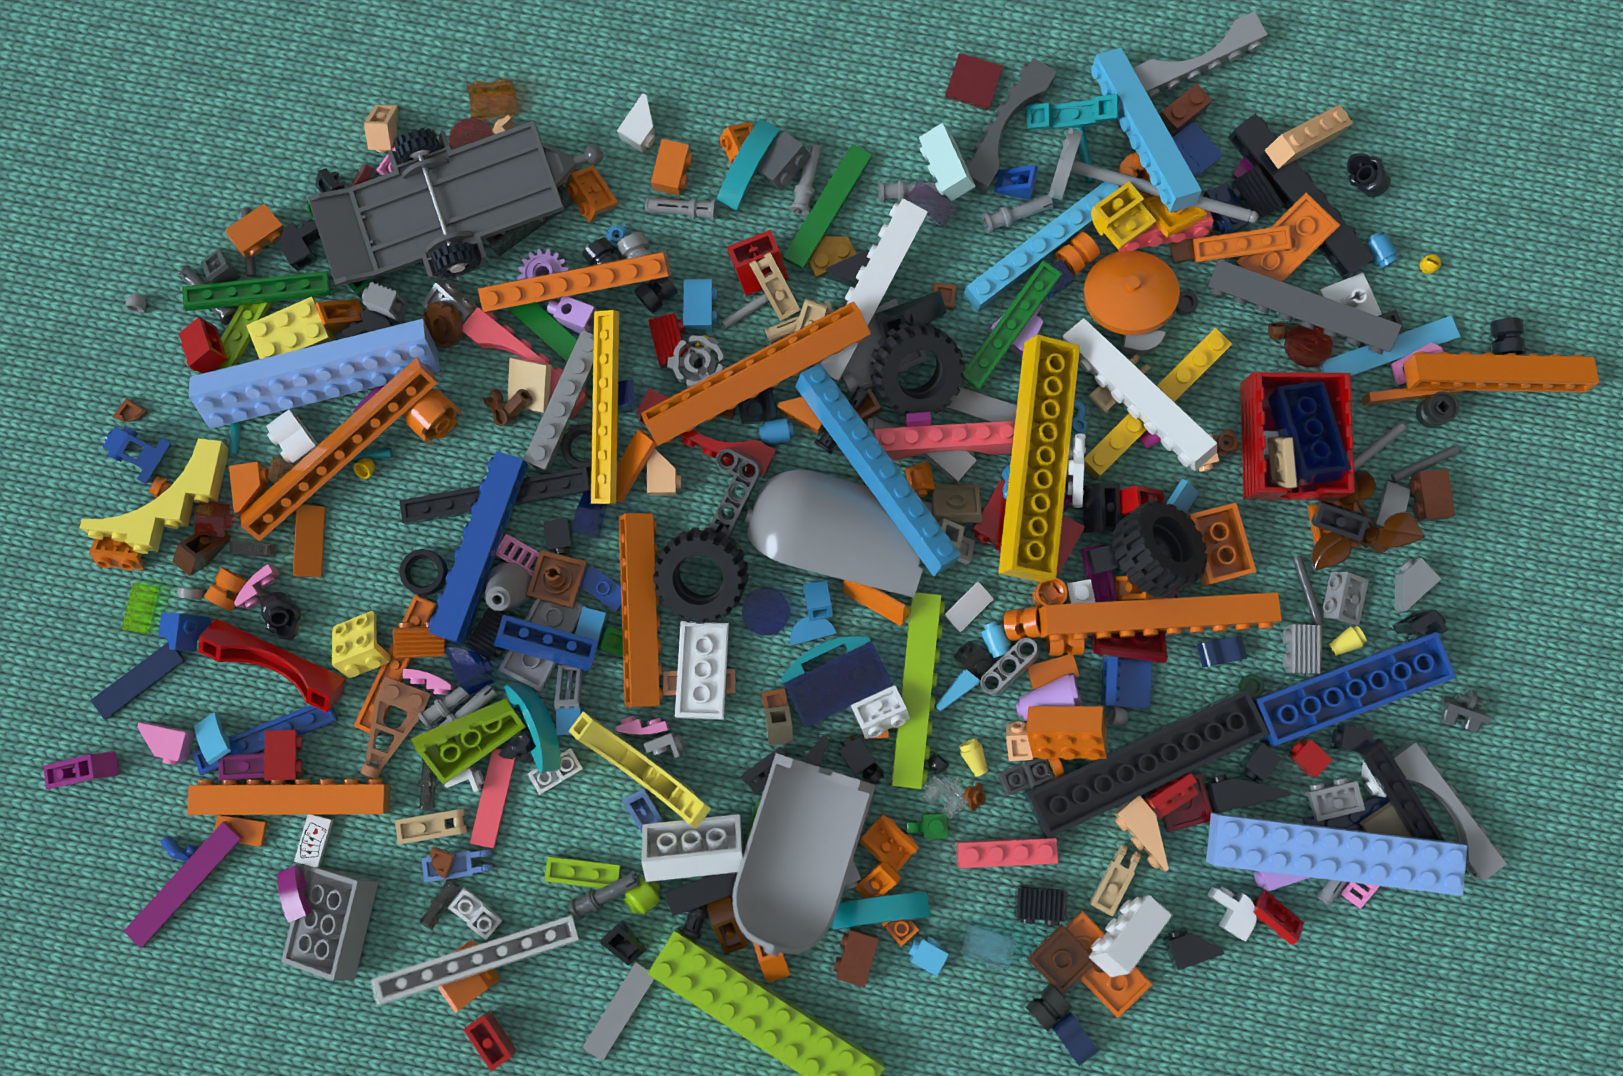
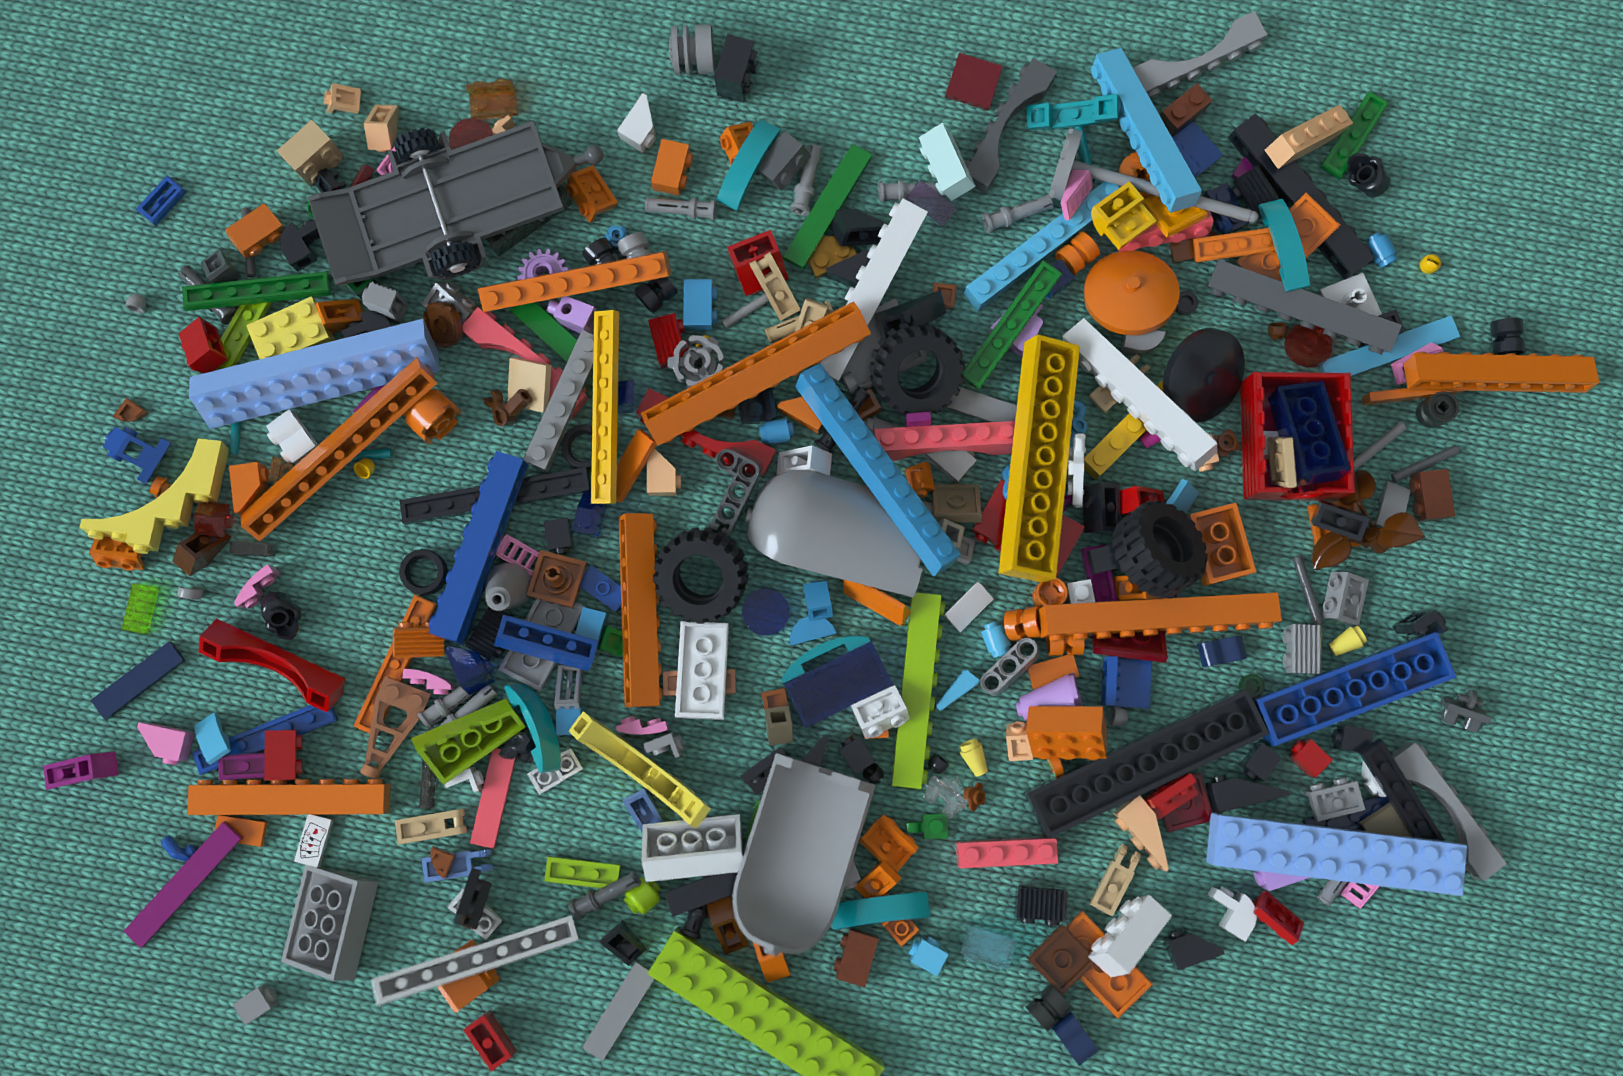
(163, 203): none -> blue tile
(182, 630): blue brick -> none
(226, 589): orange wheel -> none
(256, 1003): none -> light grey brick
(291, 894): magenta slope -> none
(309, 541): orange slope -> none
(310, 152): none -> tan brick
(342, 98): none -> light nougat bracket
(356, 646): light yellow bracket -> none
(439, 904): clear smoke pin -> none
(472, 900): none -> black bracket
(692, 49): none -> light grey wheel
(735, 68): none -> black brick
(805, 458): none -> white slope
(856, 228): none -> black slope
(974, 659): pearl dark grey bracket -> none
(1016, 181): blue slope -> none
(1025, 775): dark grey slope -> none
(1076, 191): none -> bright pink slope
(1204, 373): none -> black dish
(1287, 244): none -> teal slope
(1355, 135): none -> green tile
(1413, 582): light grey slope -> none

